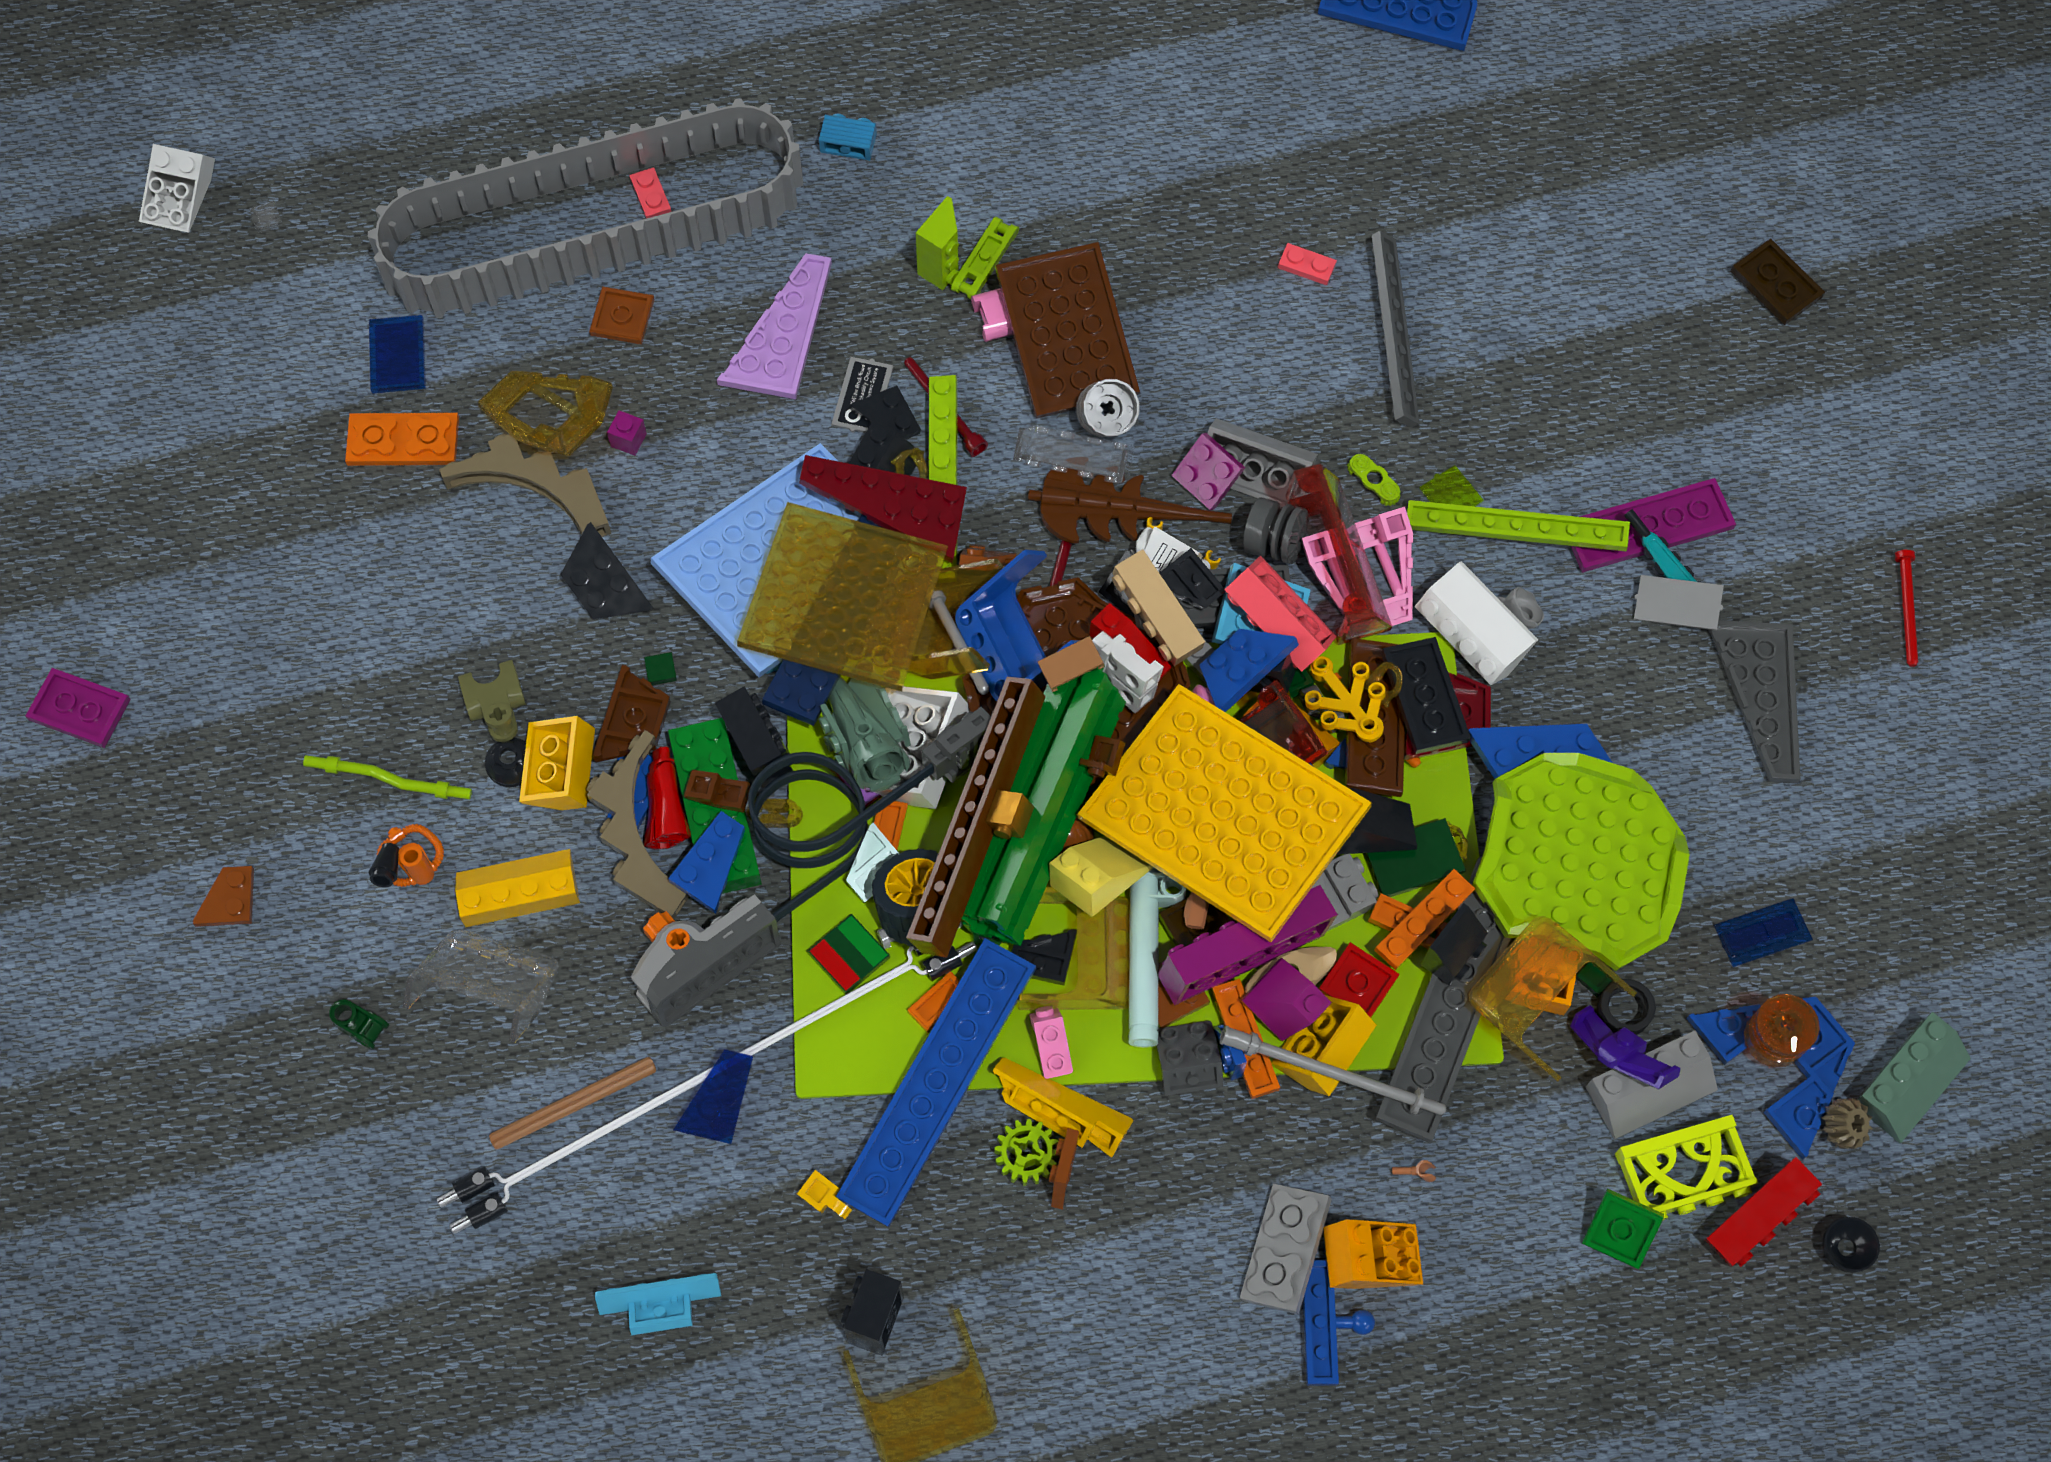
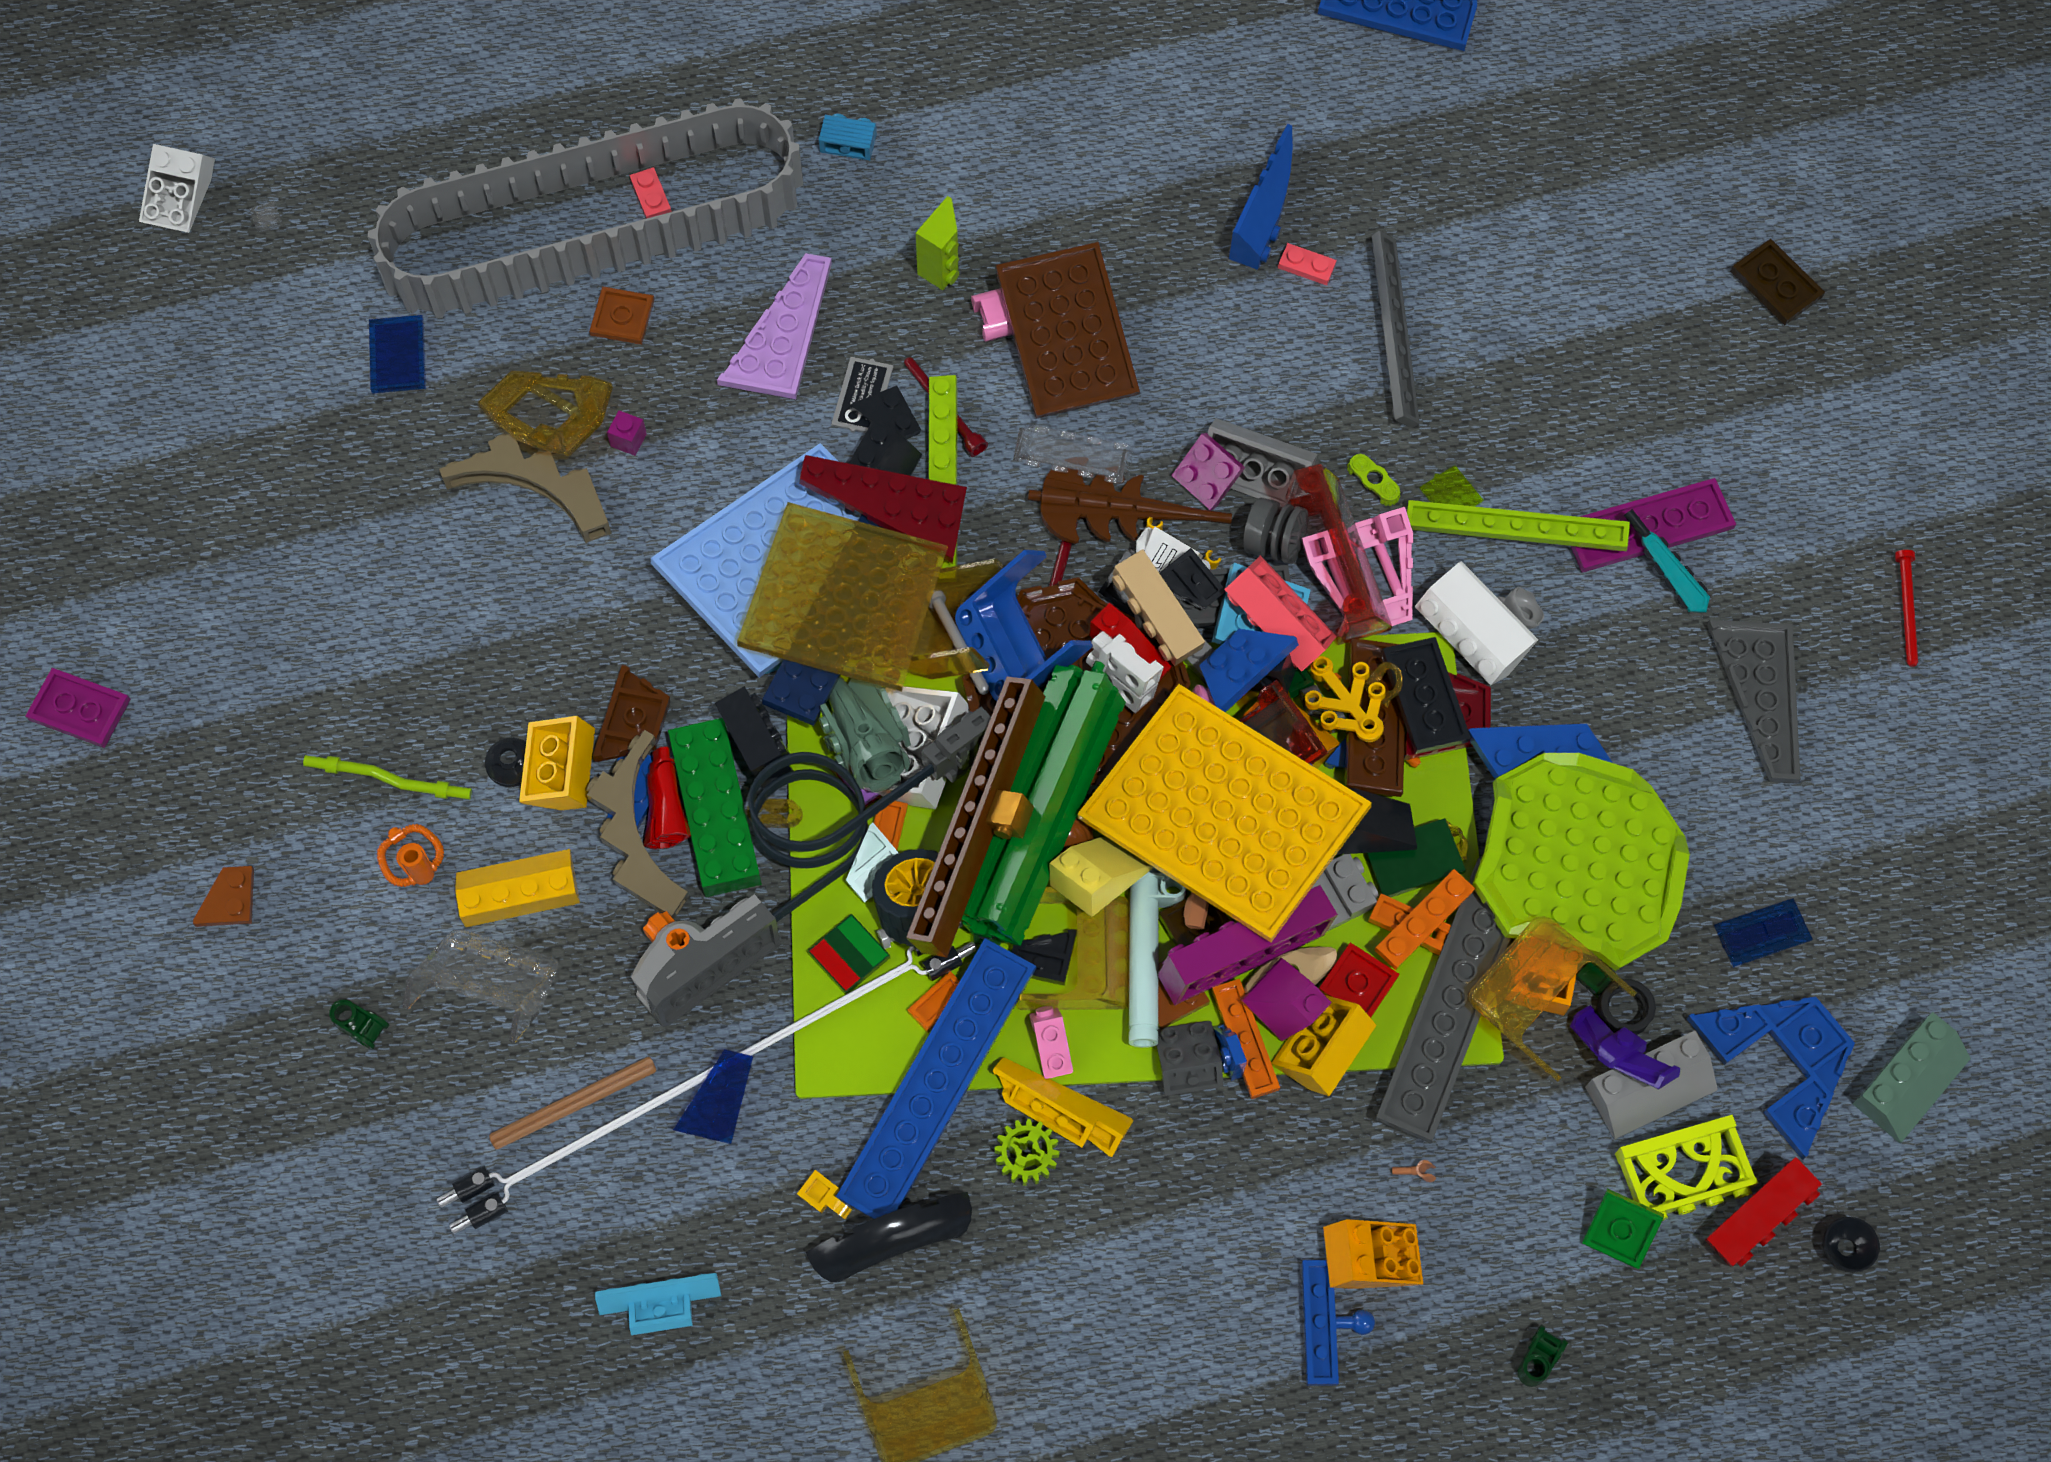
(385, 866): black cone -> none
(402, 439): orange piece -> none
(494, 701): olive piece -> none
(601, 579): black wing -> none
(660, 668): dark green tile -> none
(708, 863): blue wing -> none
(717, 791): reddish brown slope -> none
(873, 1311): black brick -> none
(891, 1236): none -> black brick
(917, 456): clear yellow piece -> none
(978, 553): dark orange wing -> none
(984, 257): lime plate -> none
(1061, 1173): dark orange wing -> none
(1070, 663): medium nougat hinge -> none
(1104, 757): reddish brown bracket -> none
(1122, 407): light grey wheel -> none
(1252, 1044): light grey bar -> none
(1264, 208): none -> blue wedge
(1285, 1248): light grey piece -> none
(1455, 946): black slope -> none
(1544, 1353): none -> dark green piece
(1678, 602): light grey piece -> none
(1777, 1044): clear orange wheel -> none
(1847, 1123): dark tan gear -> none

